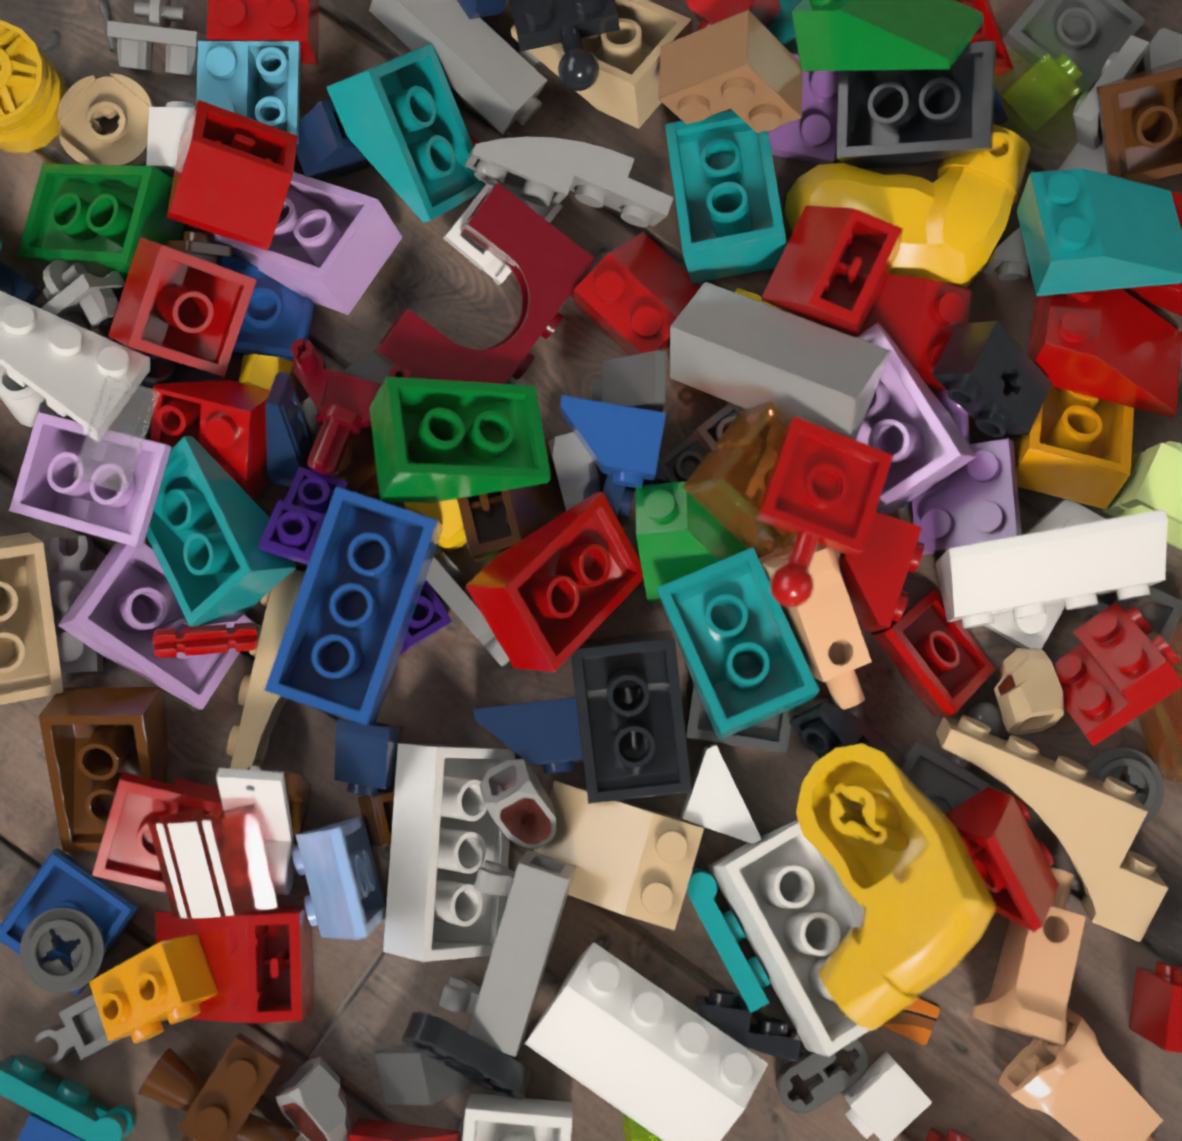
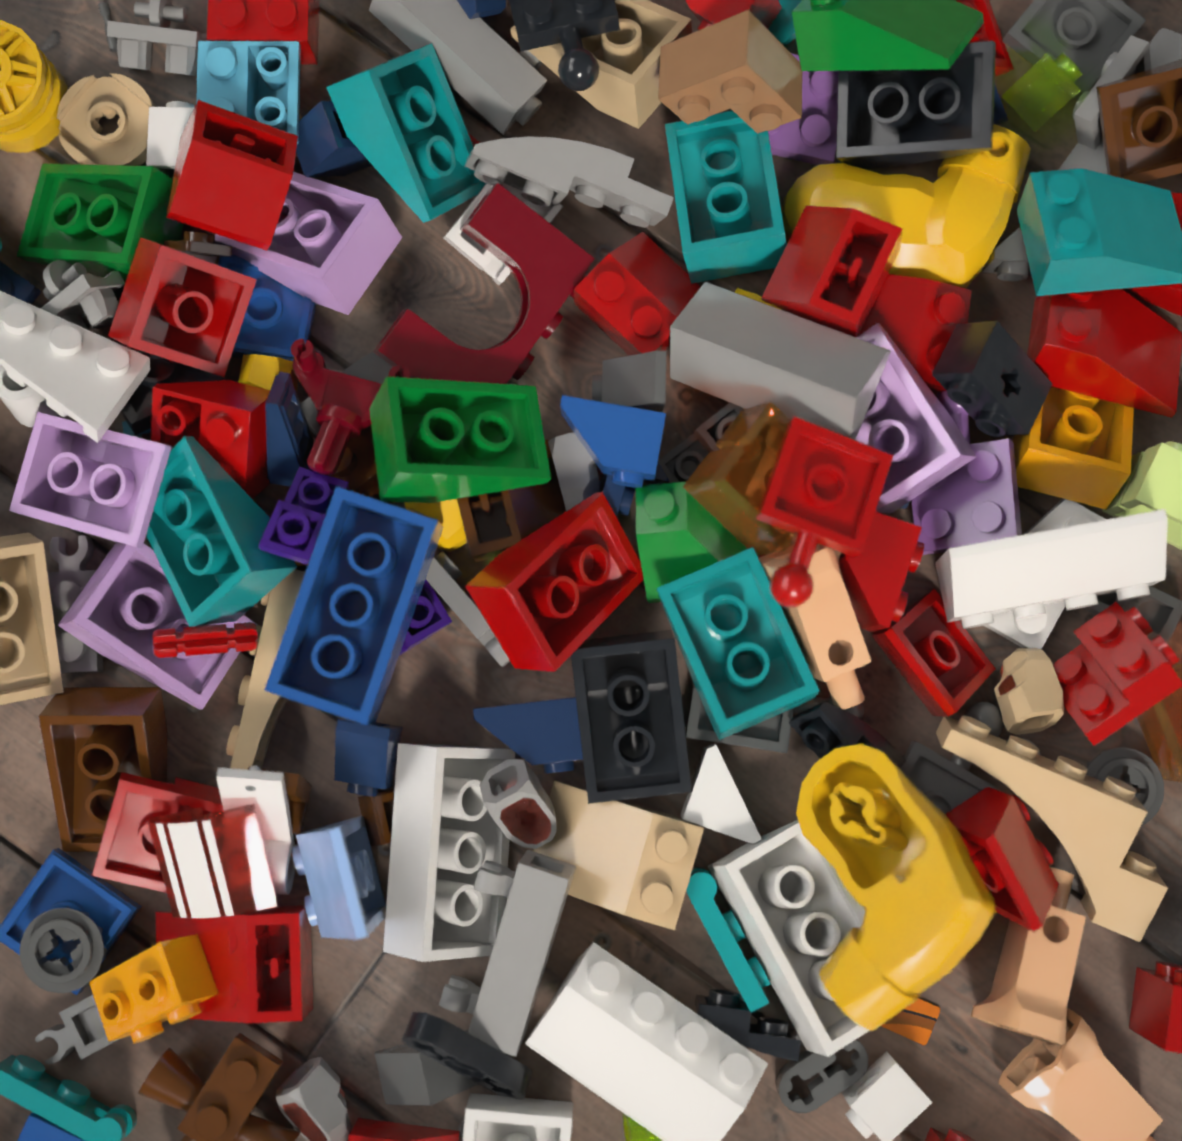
(115, 434): clear tile -> none

